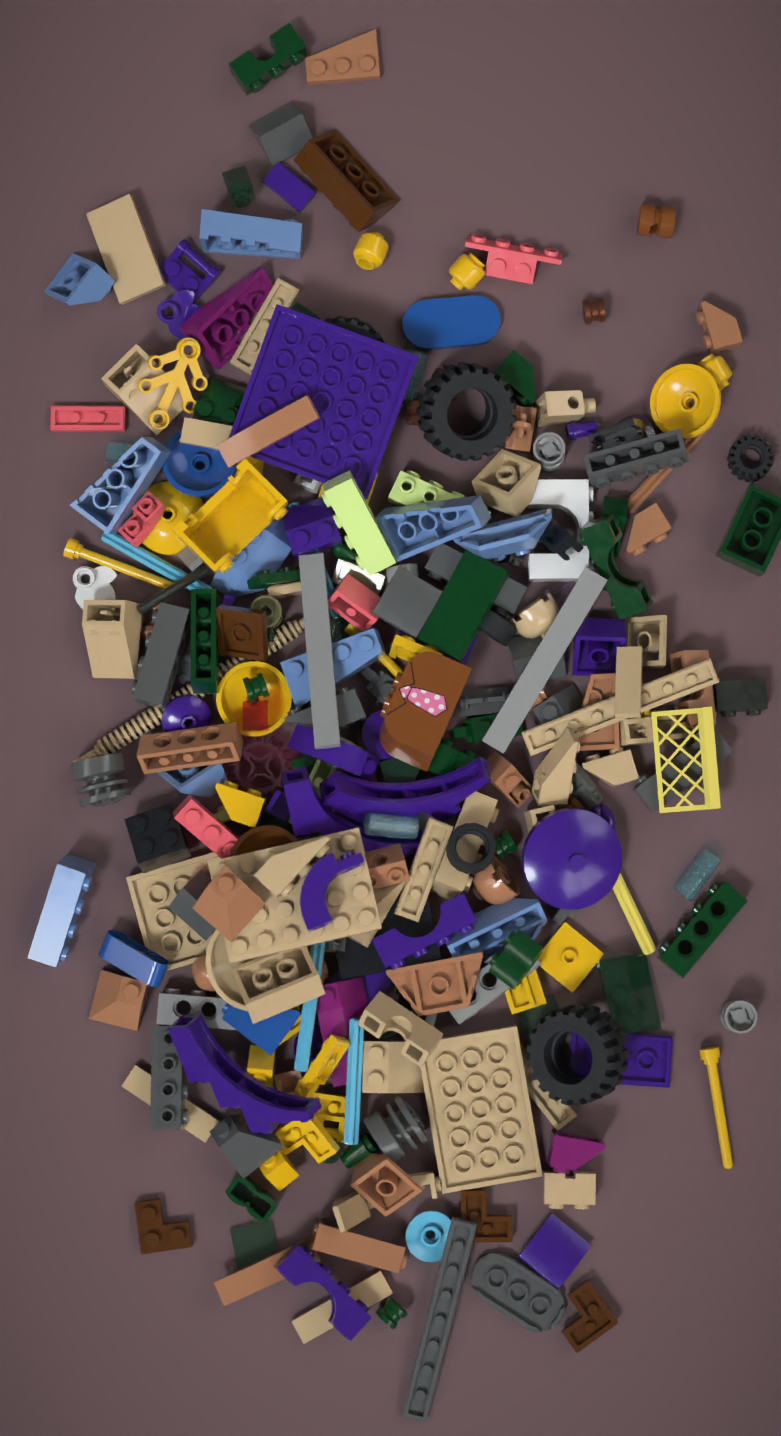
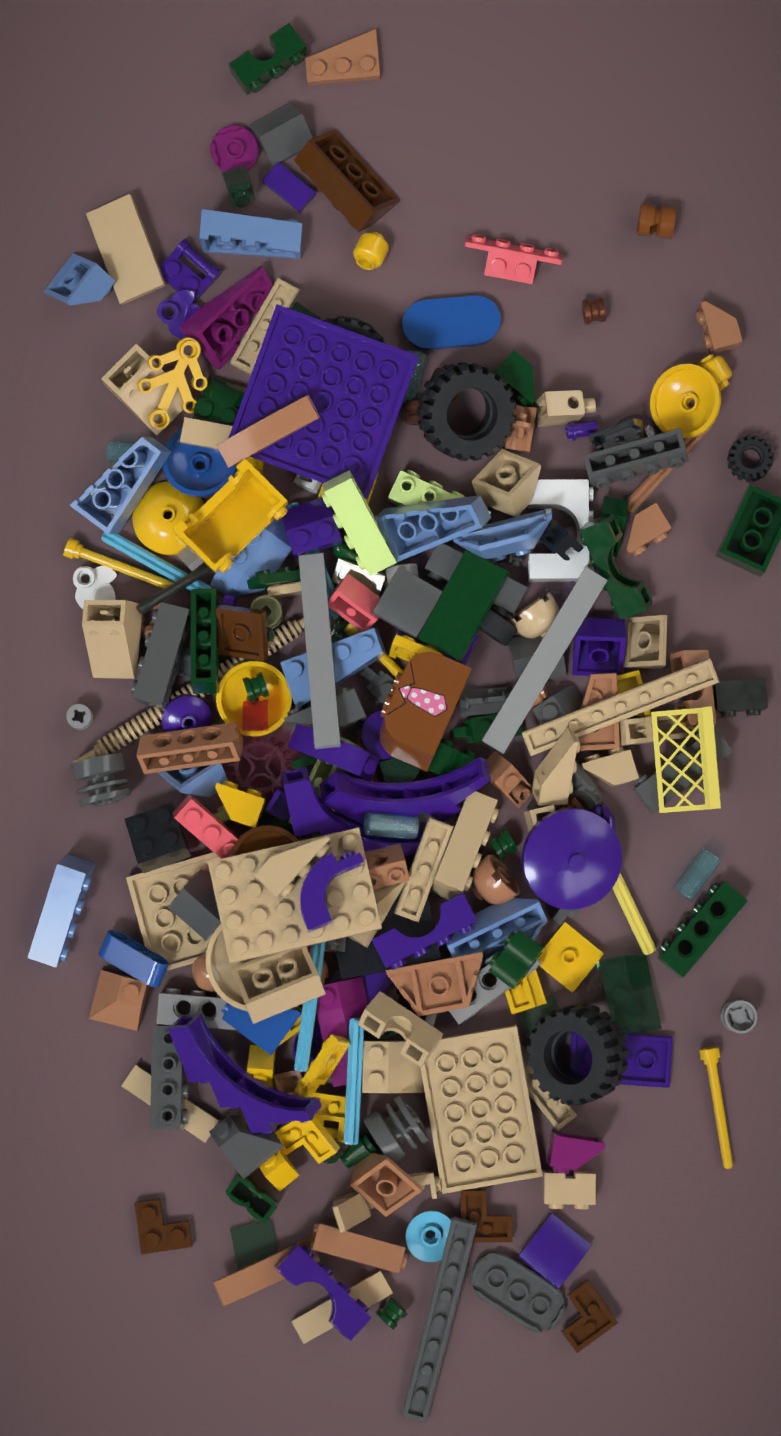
(83, 720): none -> light grey wheel
(88, 419): coral tile -> none
(141, 523): coral slope -> none
(228, 904): nougat slope -> none
(234, 148): none -> magenta tile
(467, 271): yellow head -> none
(484, 834): black tyre -> none
(549, 451): light grey wheel -> none
(628, 682): tan tile -> none

